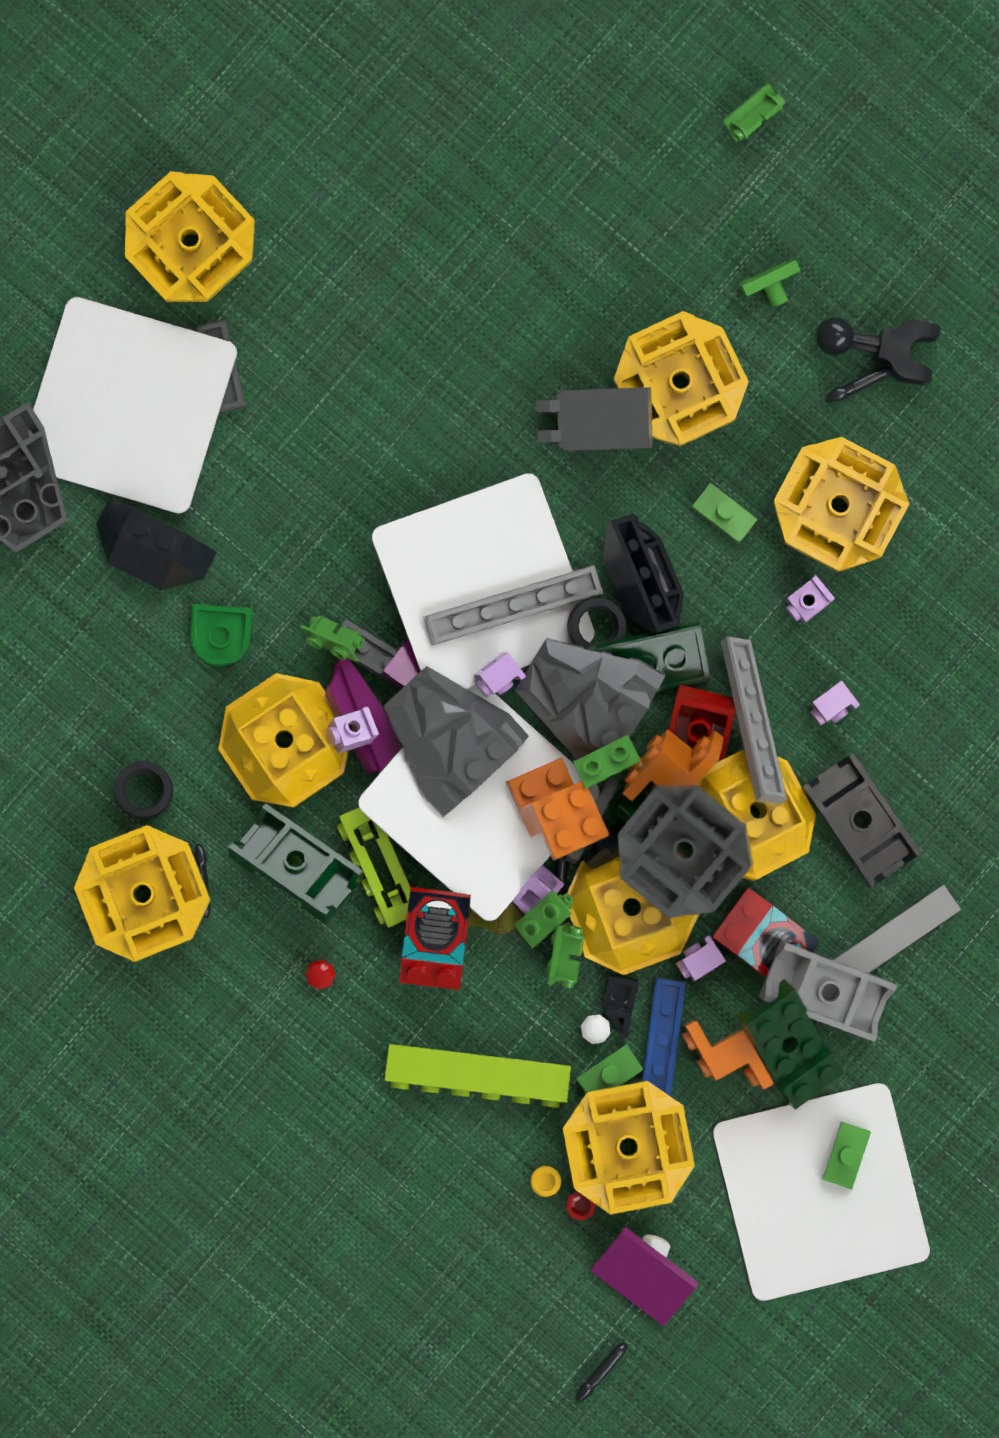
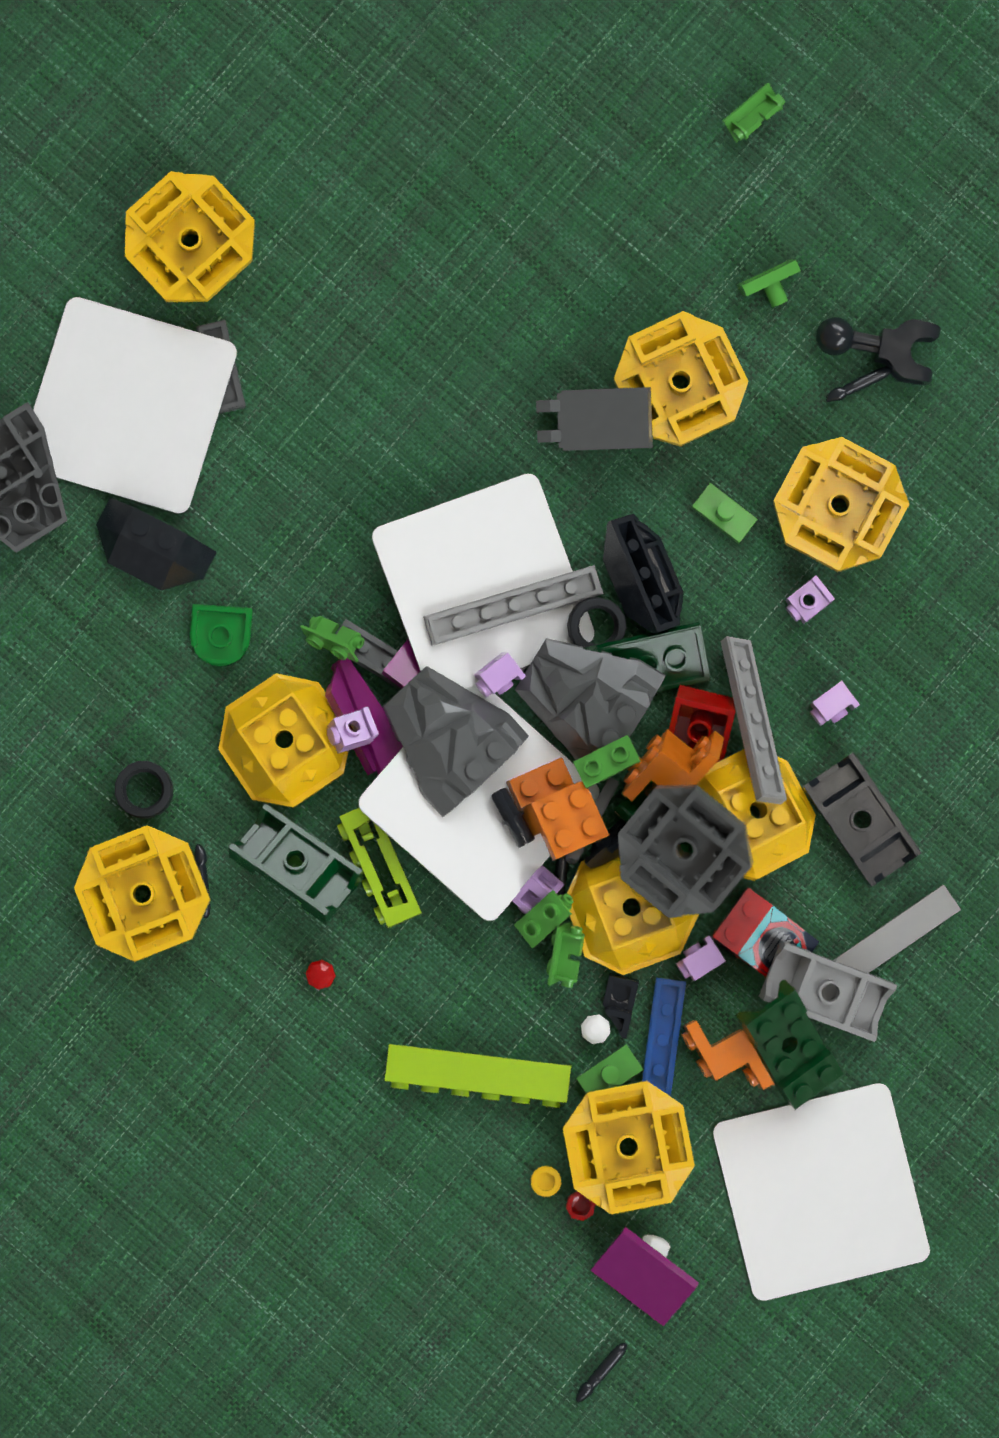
(435, 938): slope -> none
(499, 926): clear yellow tile -> none
(512, 817): none -> black axle
(846, 1155): bright green tile -> none

